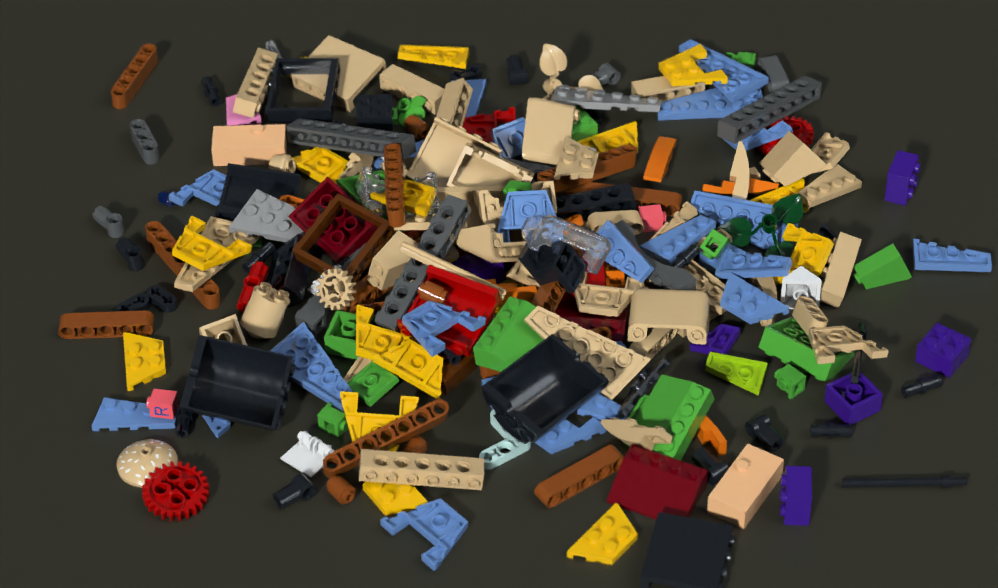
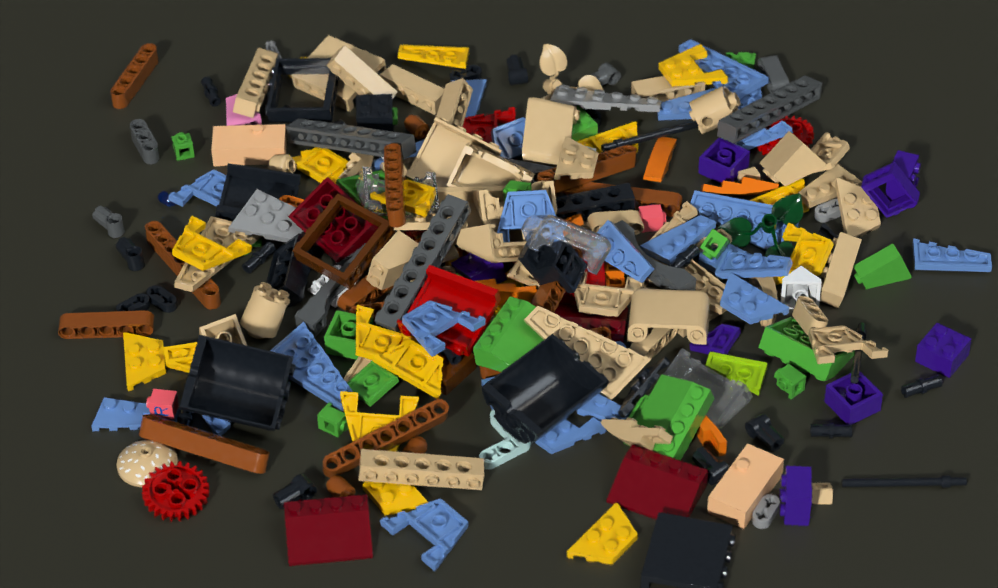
(180, 356): none -> yellow wing
(183, 141): none -> bright green brick
(204, 444): none -> dark orange beam
(256, 275): red piece -> none
(307, 454): white hinge -> none
(328, 530): none -> dark red slope
(337, 288): tan gear -> none
(358, 74): none -> tan brick
(411, 107): bright green plate -> none
(430, 259): tan axle -> none
(432, 292): dark orange brick -> none
(579, 476): dark orange beam -> none
(649, 136): none -> black bar
(712, 107): none -> tan cylinder
(723, 161): none -> dark purple brick
(728, 395): none -> clear windscreen
(740, 173): tan slope -> none
(762, 509): none -> light grey beam
(822, 493): none -> tan slope
(827, 211): none -> light grey beam
(856, 209): none -> tan wing
(883, 175): none -> dark purple window

